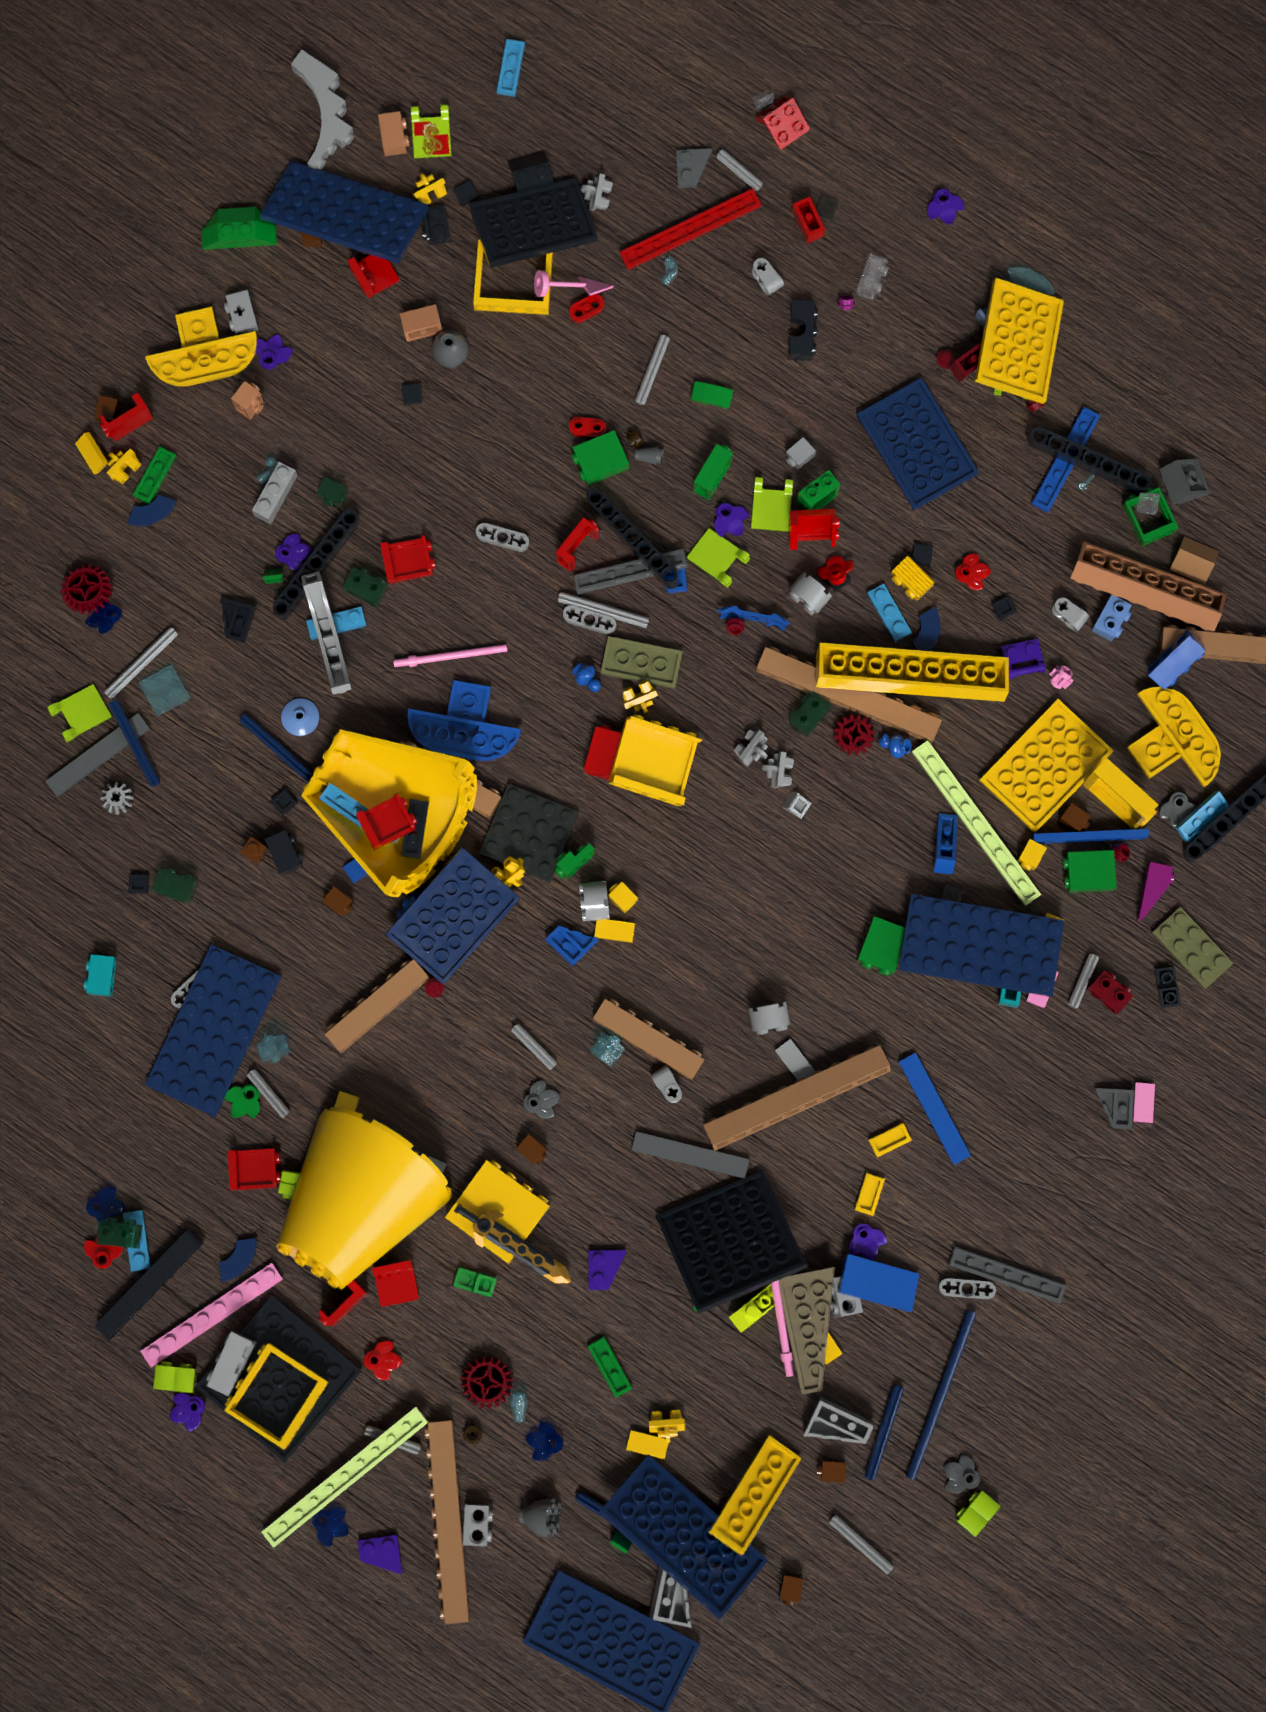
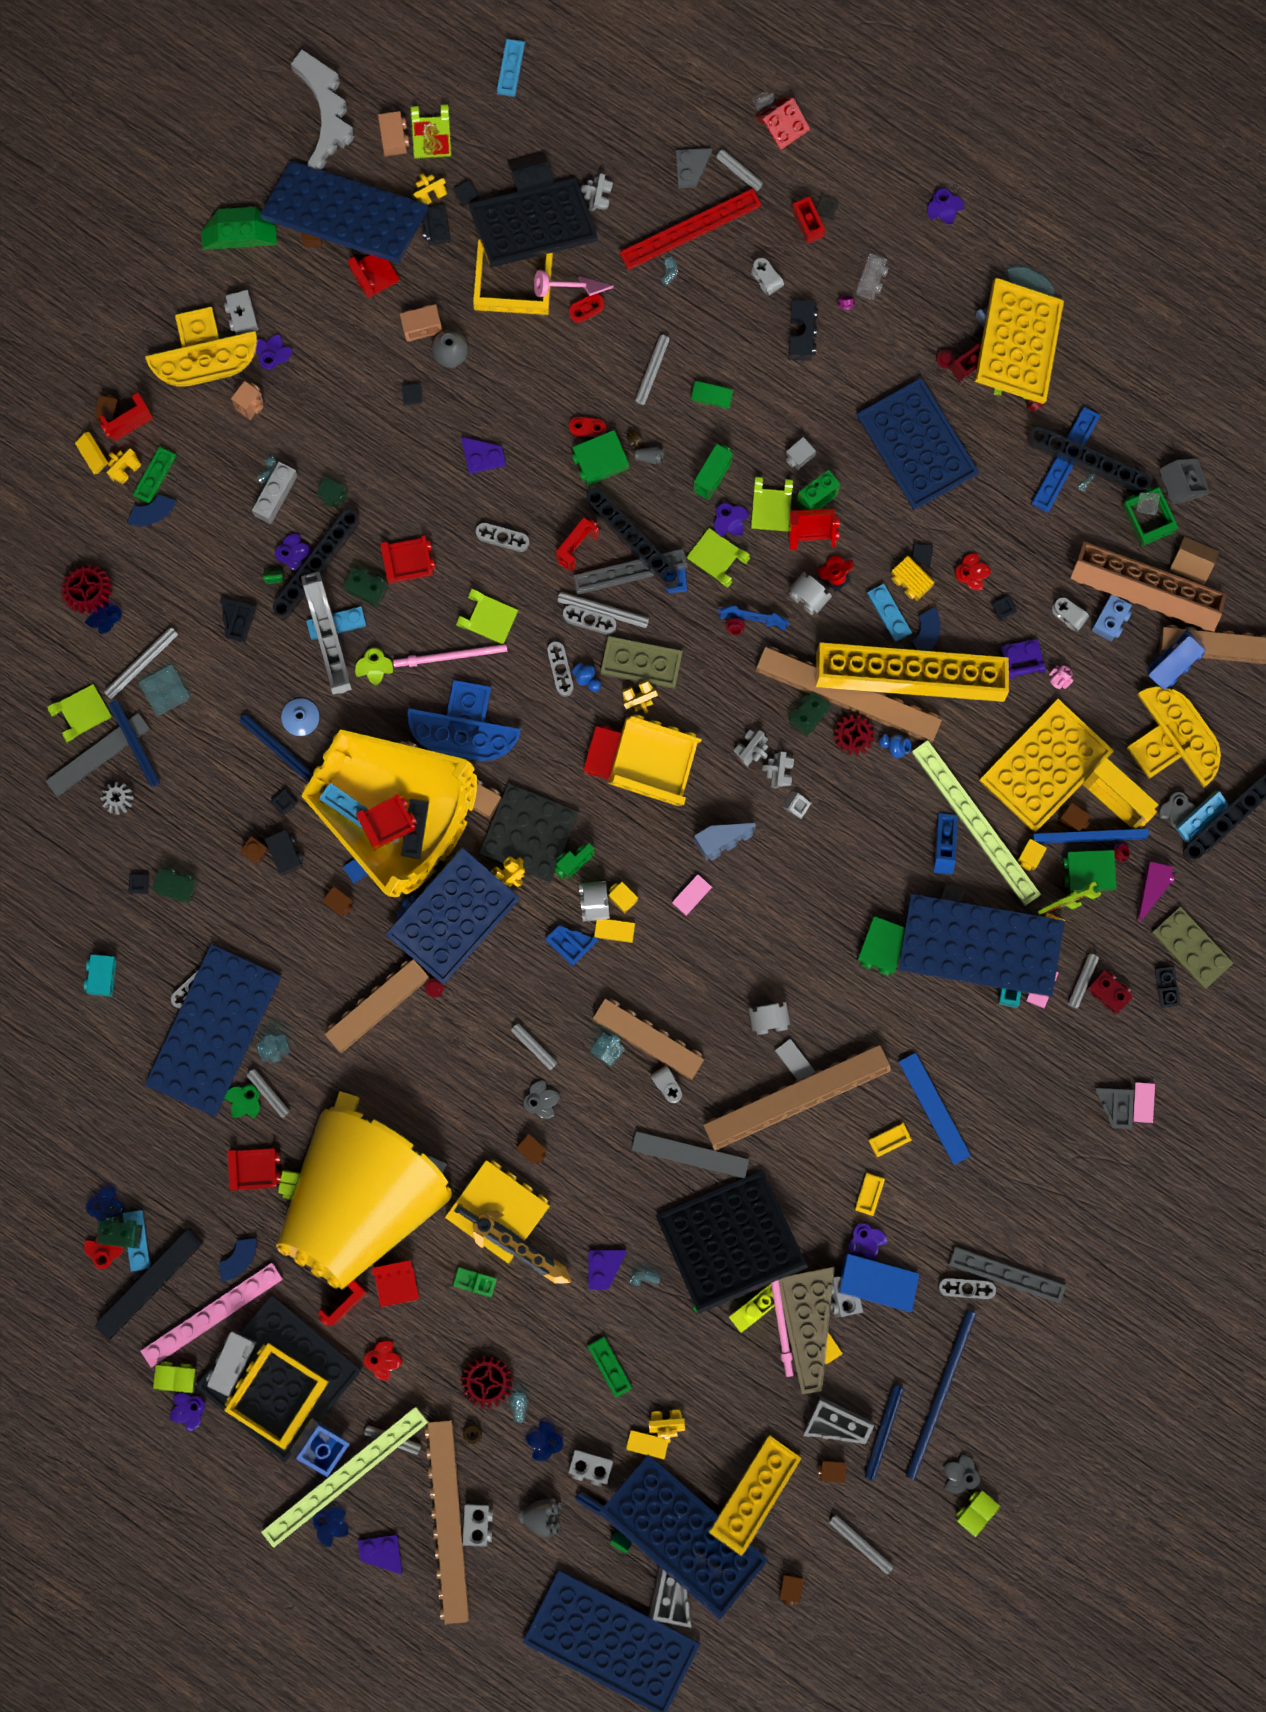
(319, 1447): none -> blue brick
(374, 669): none -> lime plate
(482, 455): none -> dark purple wing
(489, 618): none -> lime flag
(562, 654): none -> light grey beam
(592, 1462): none -> light grey brick
(645, 1276): none -> clear light blue arm
(691, 895): none -> bright pink tile
(721, 837): none -> sand blue slope
(1070, 899): none -> lime flag

